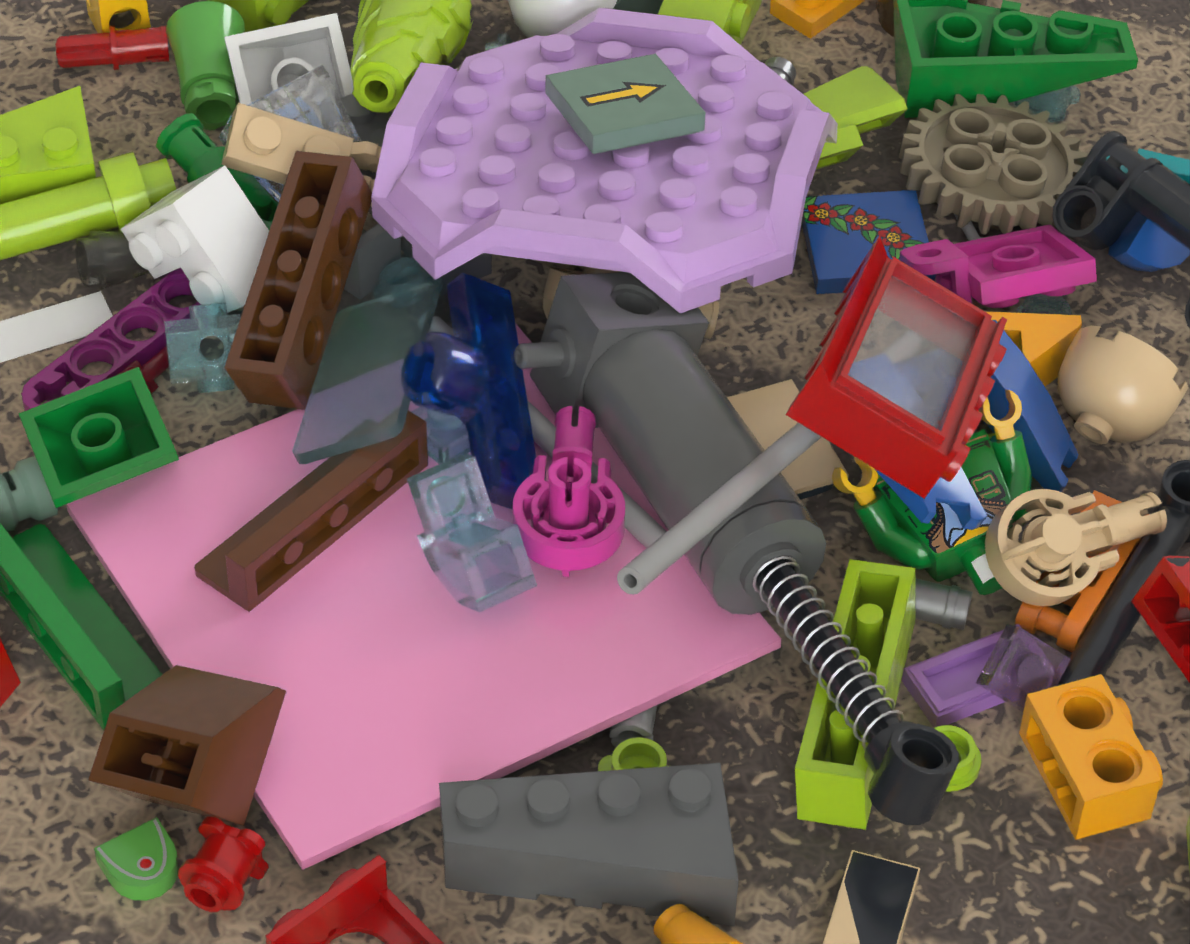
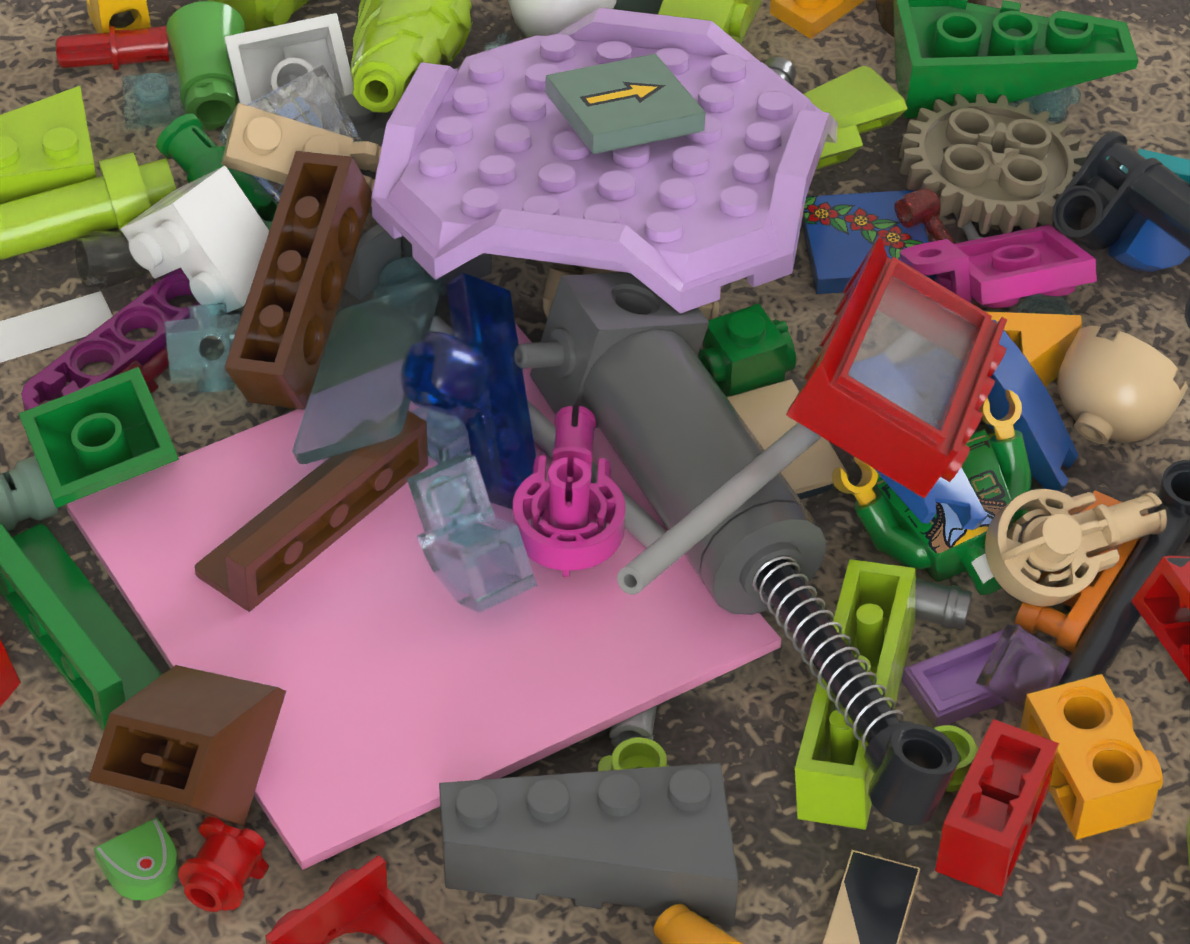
(151, 100): none -> clear light blue plate
(747, 350): none -> green brick
(919, 208): none -> clear red hand
(996, 807): none -> red brick

